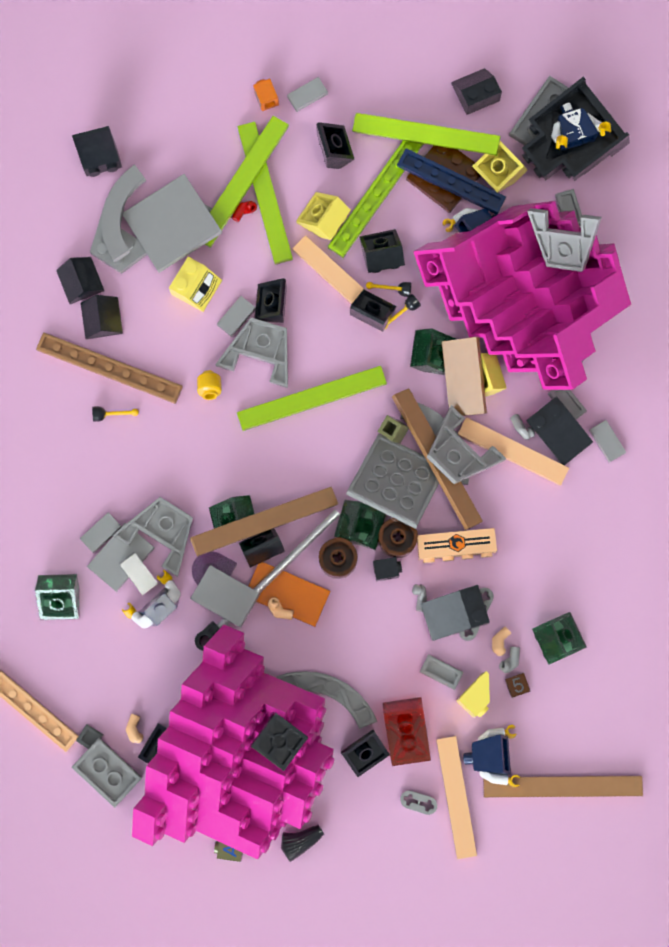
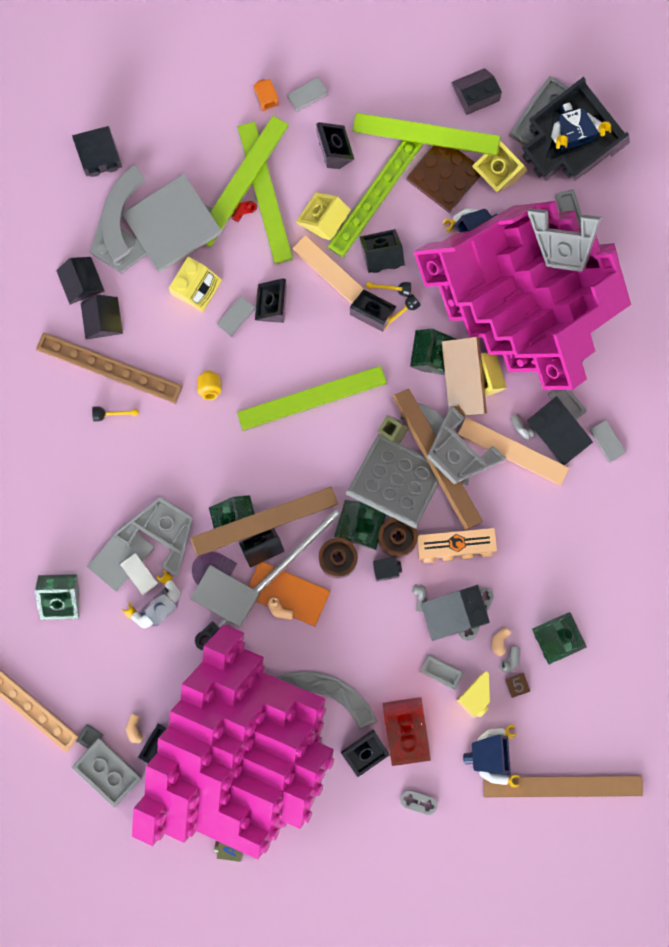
(100, 532): light grey tile -> none
(261, 342): light grey wing -> none
(279, 741): black piece -> none
(298, 843): black piece -> none
(451, 181): dark blue plate -> none
(456, 797): light nougat tile -> none

